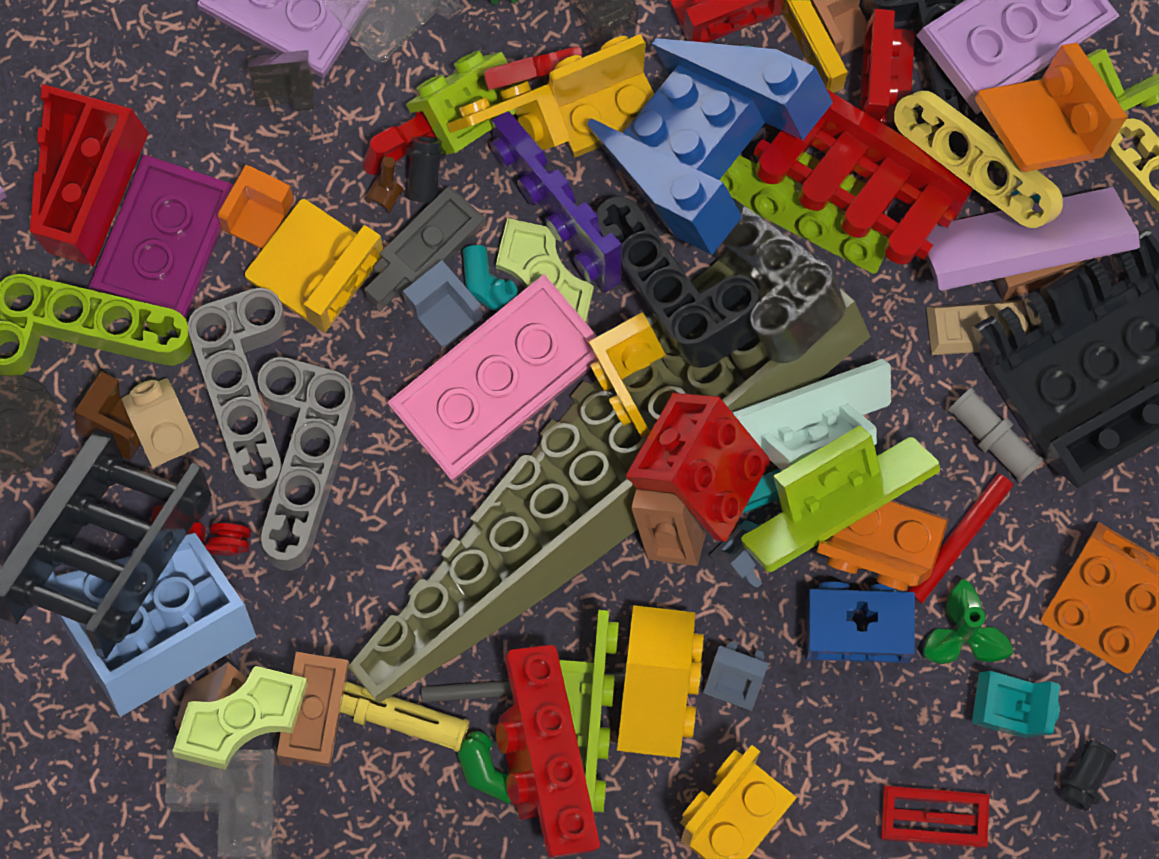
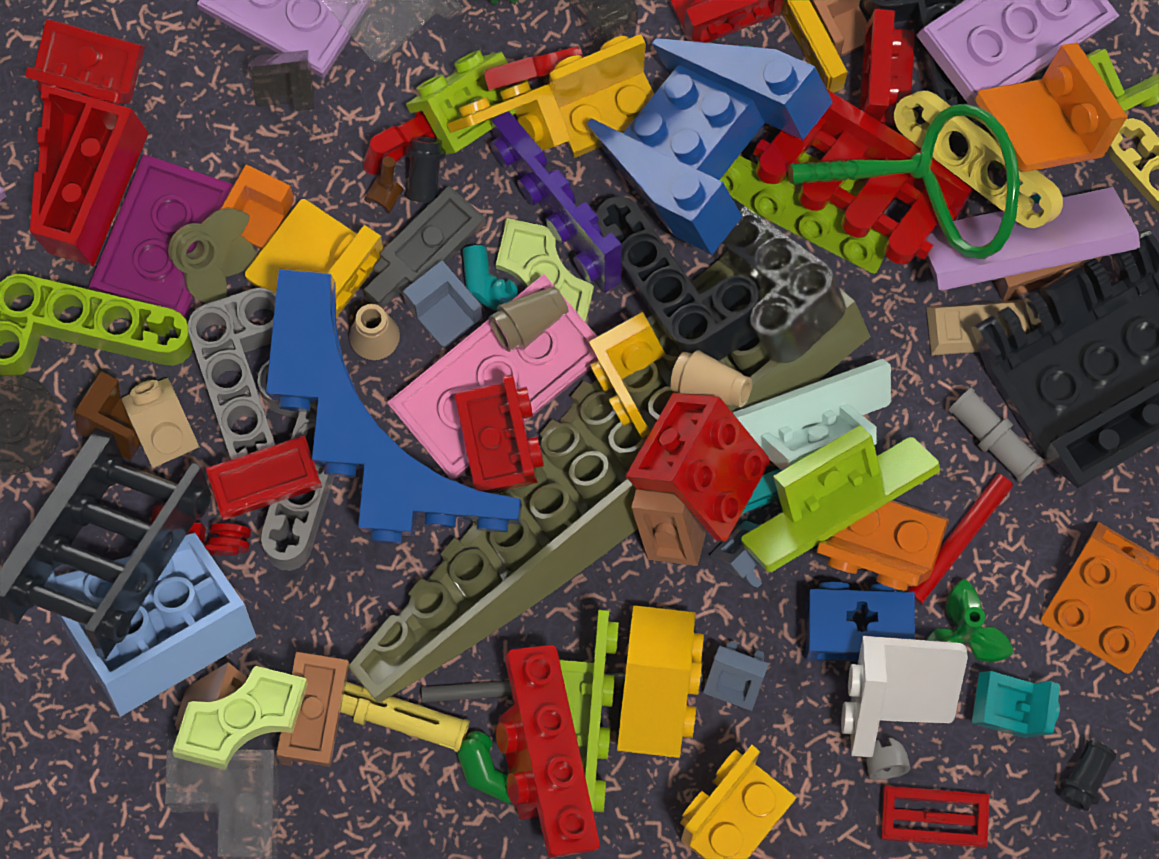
(87, 62): none -> red bracket
(218, 253): none -> olive plate
(263, 477): none -> red tile
(374, 342): none -> tan cone
(396, 488): none -> blue arch
(497, 437): none -> red bracket
(526, 318): none -> dark tan cone
(708, 377): none -> tan cone
(892, 757): none -> light grey hinge
(901, 683): none -> white bracket
(919, 167): none -> green piece

